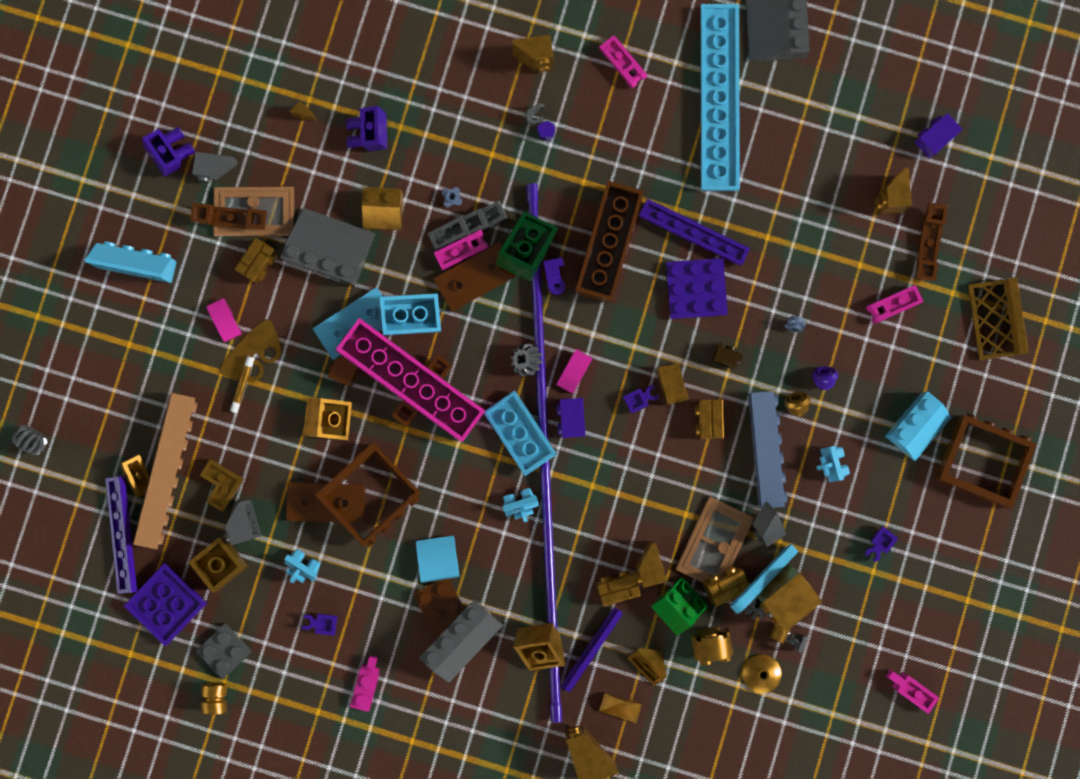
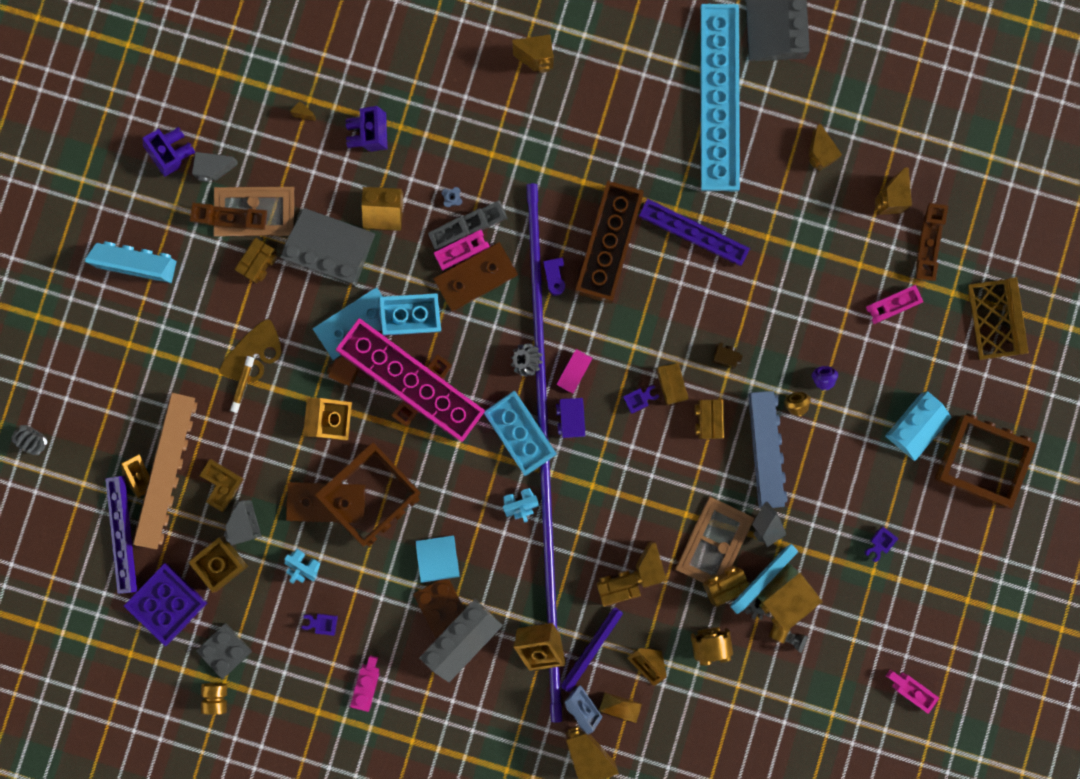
(223, 319): dark pink slope -> none
(526, 246): dark green slope -> none
(545, 129): leg -> none
(583, 710): none -> sand blue plate
(622, 61): dark pink plate -> none
(679, 606): green slope -> none
(696, 288): dark purple plate -> none
(752, 671): pearl gold dish -> none
(795, 324): sand blue plate -> none
(822, 149): none -> pearl gold slope
(831, 464): medium azure hips -> none
(940, 134): dark purple brick -> none

